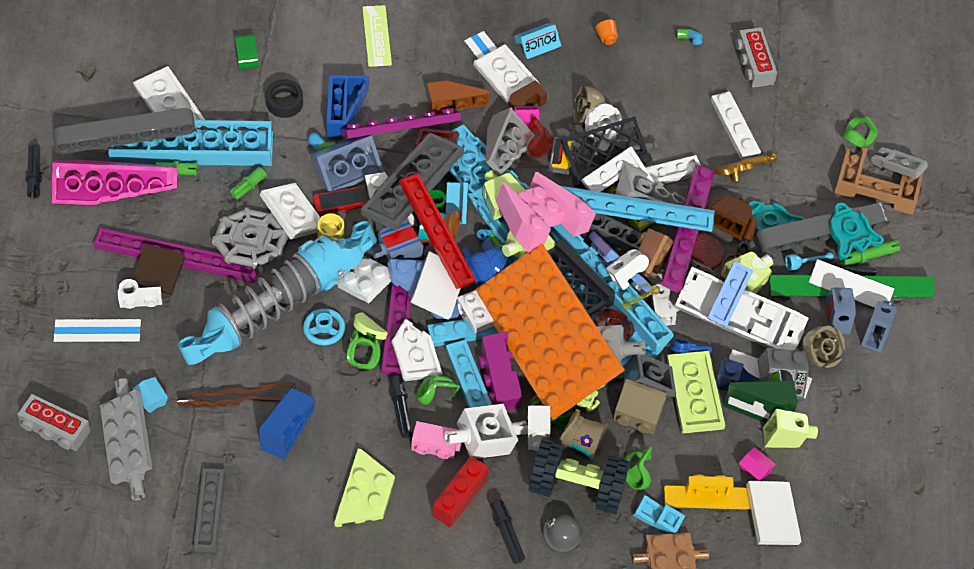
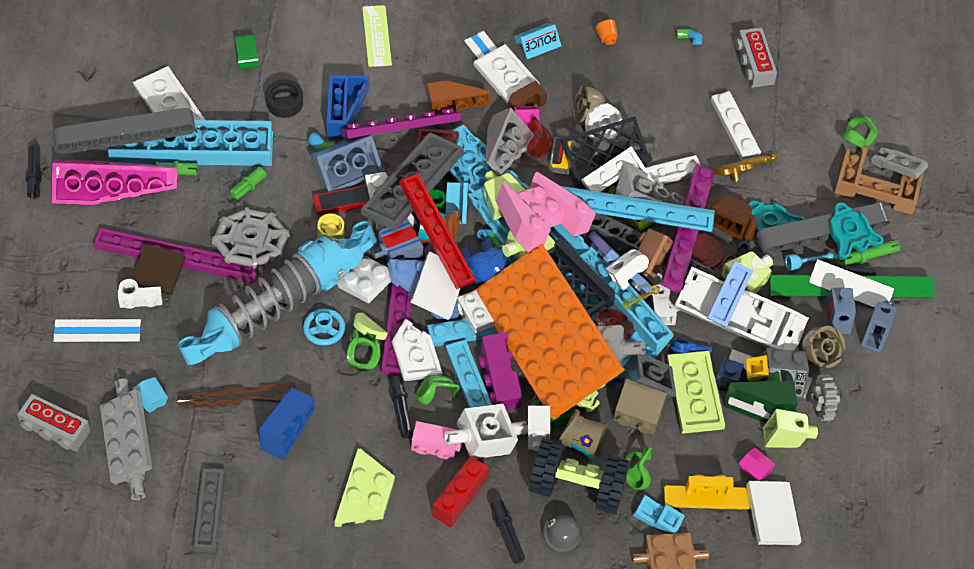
(291, 210): white tile -> none
(757, 368): none -> yellow slope
(825, 397): none -> light grey gear

